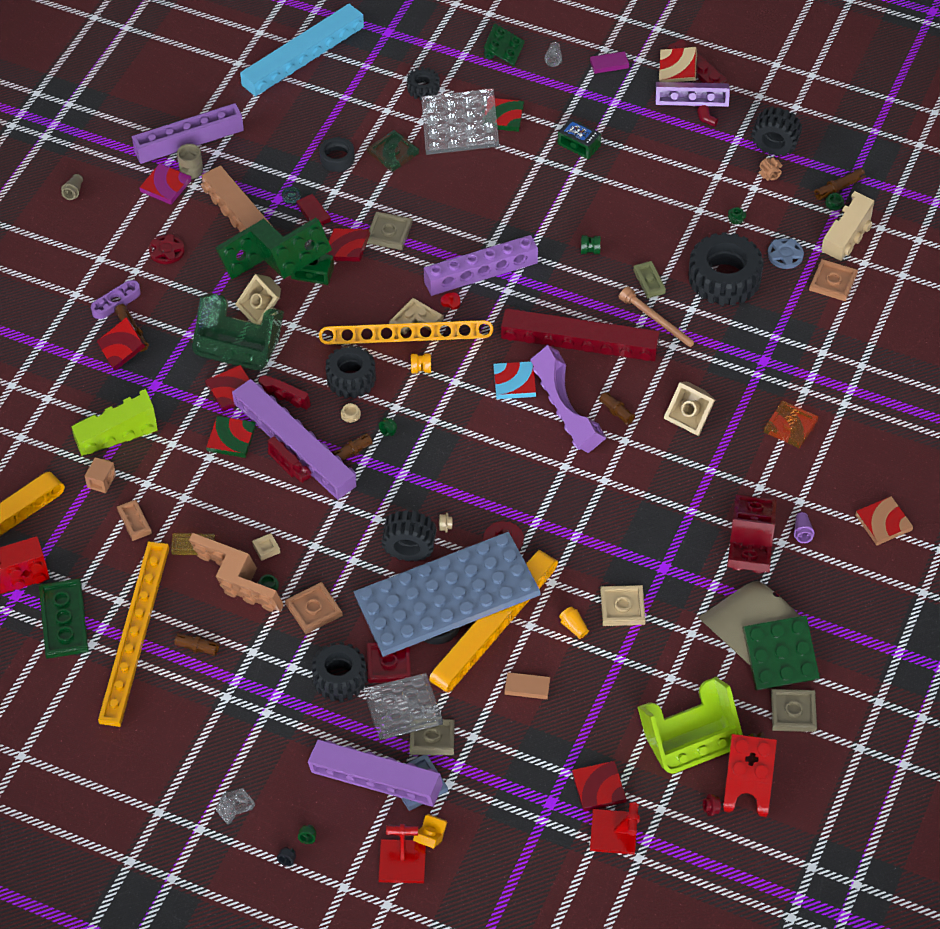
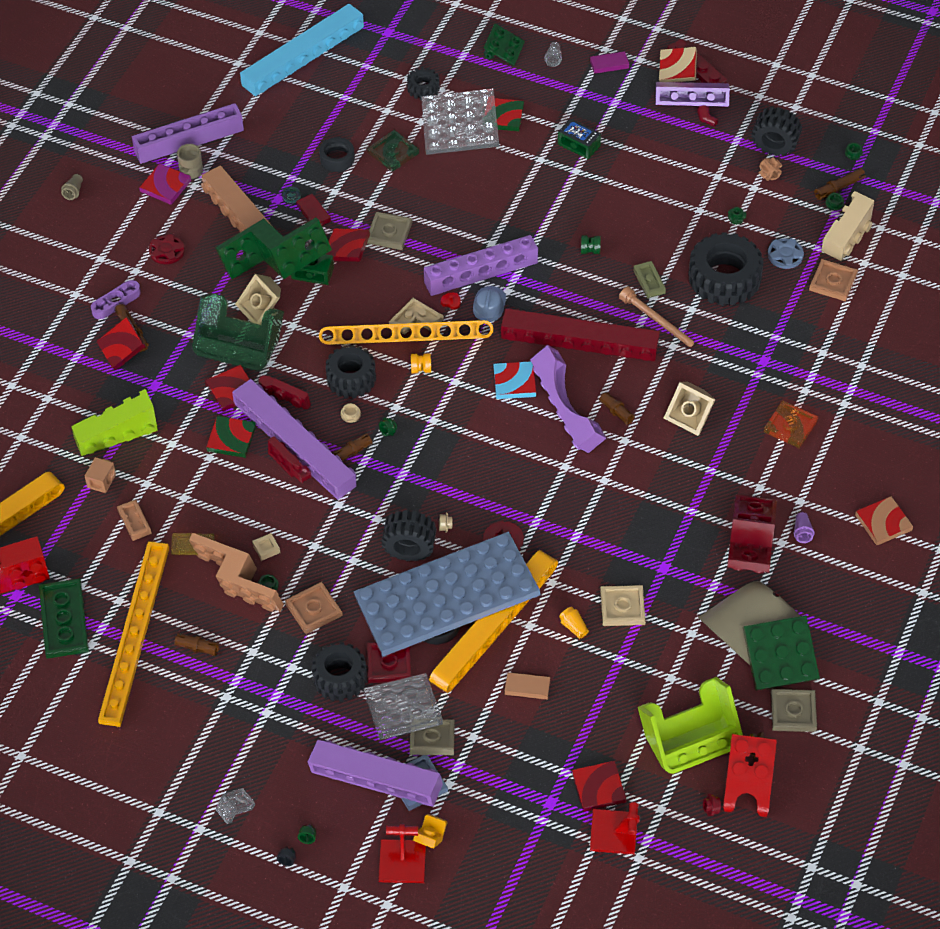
(489, 303): none -> sand blue piece
(853, 151): none -> dark green plate

